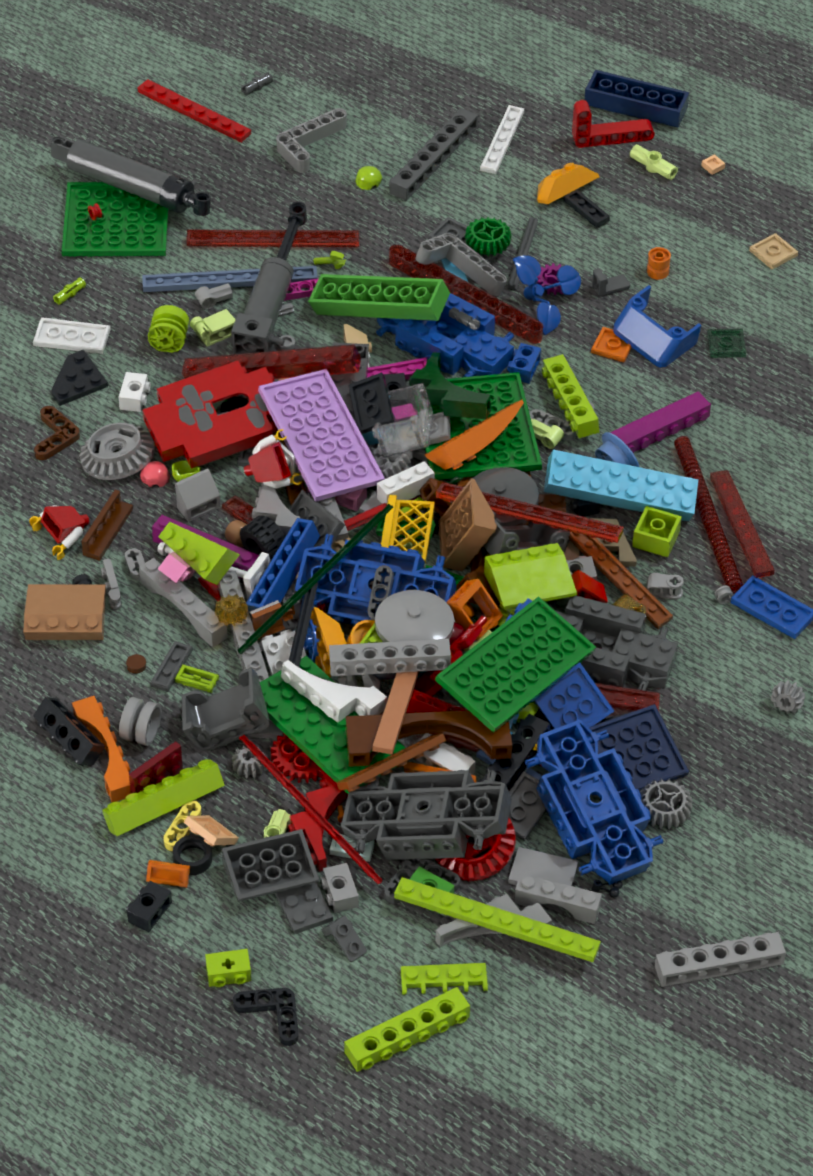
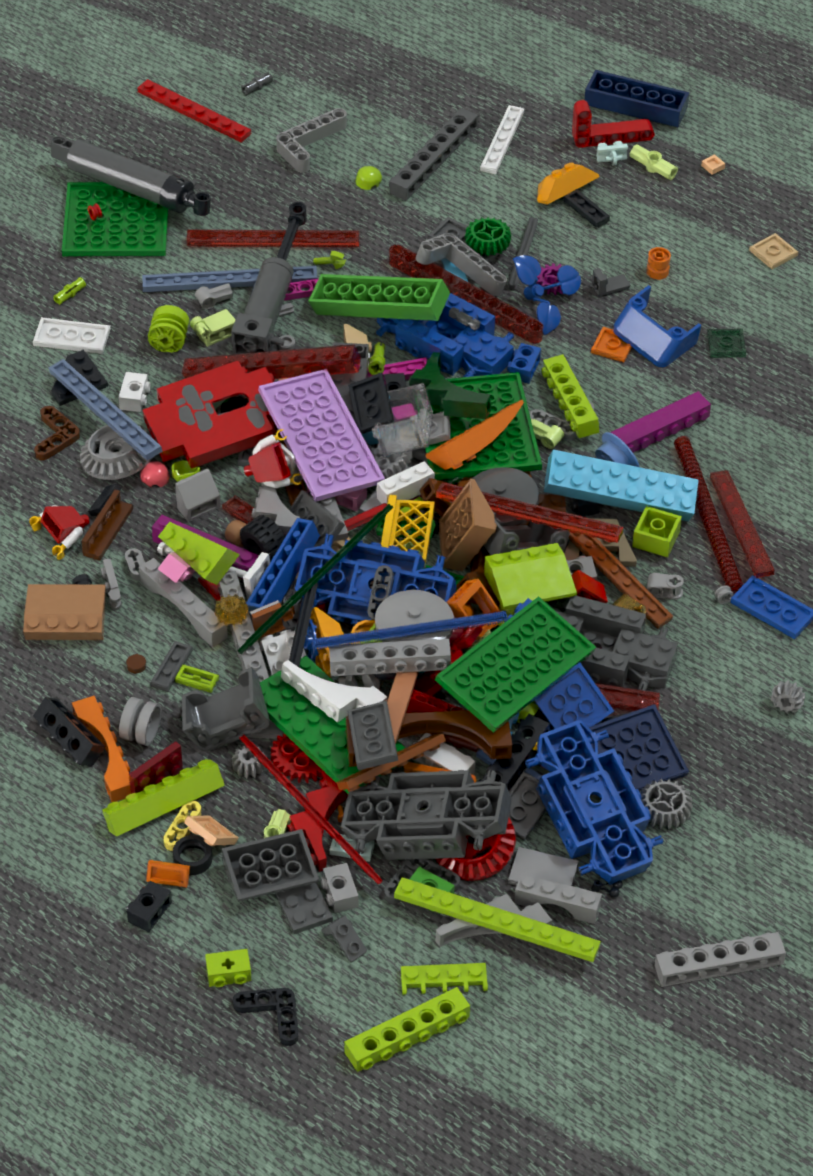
(102, 499): none -> black tile
(105, 409): none -> sand blue plate
(372, 735): none -> dark grey tile
(377, 361): none -> lime pin
(411, 629): none -> blue axle
(612, 153): none -> light aqua hips

